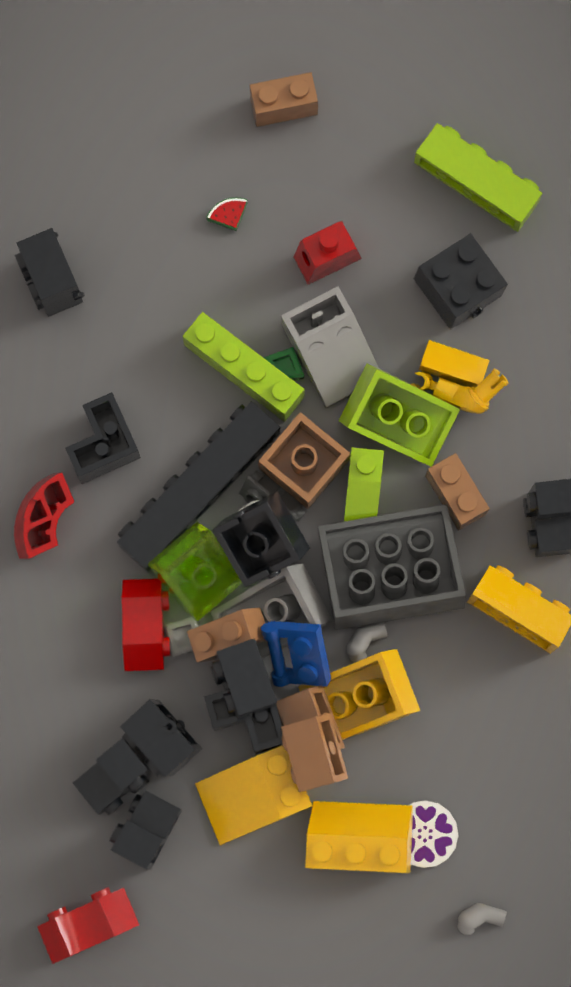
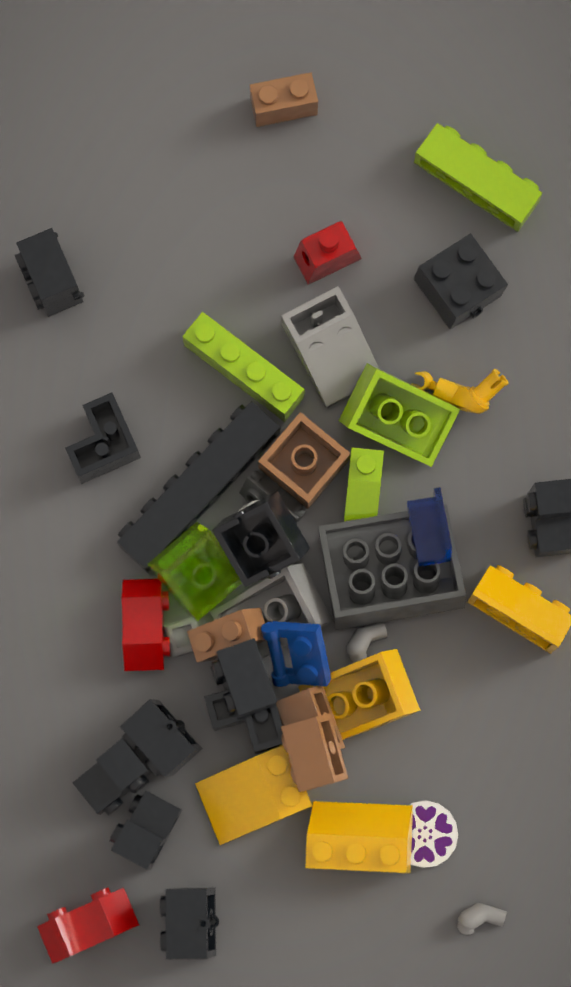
(39, 516): red brick -> none
(188, 923): none -> black brick
(228, 212): red tile -> none
(287, 363): green tile -> none
(430, 529): none -> clear blue panel
(453, 364): yellow slope -> none
(458, 491): medium nougat brick -> none

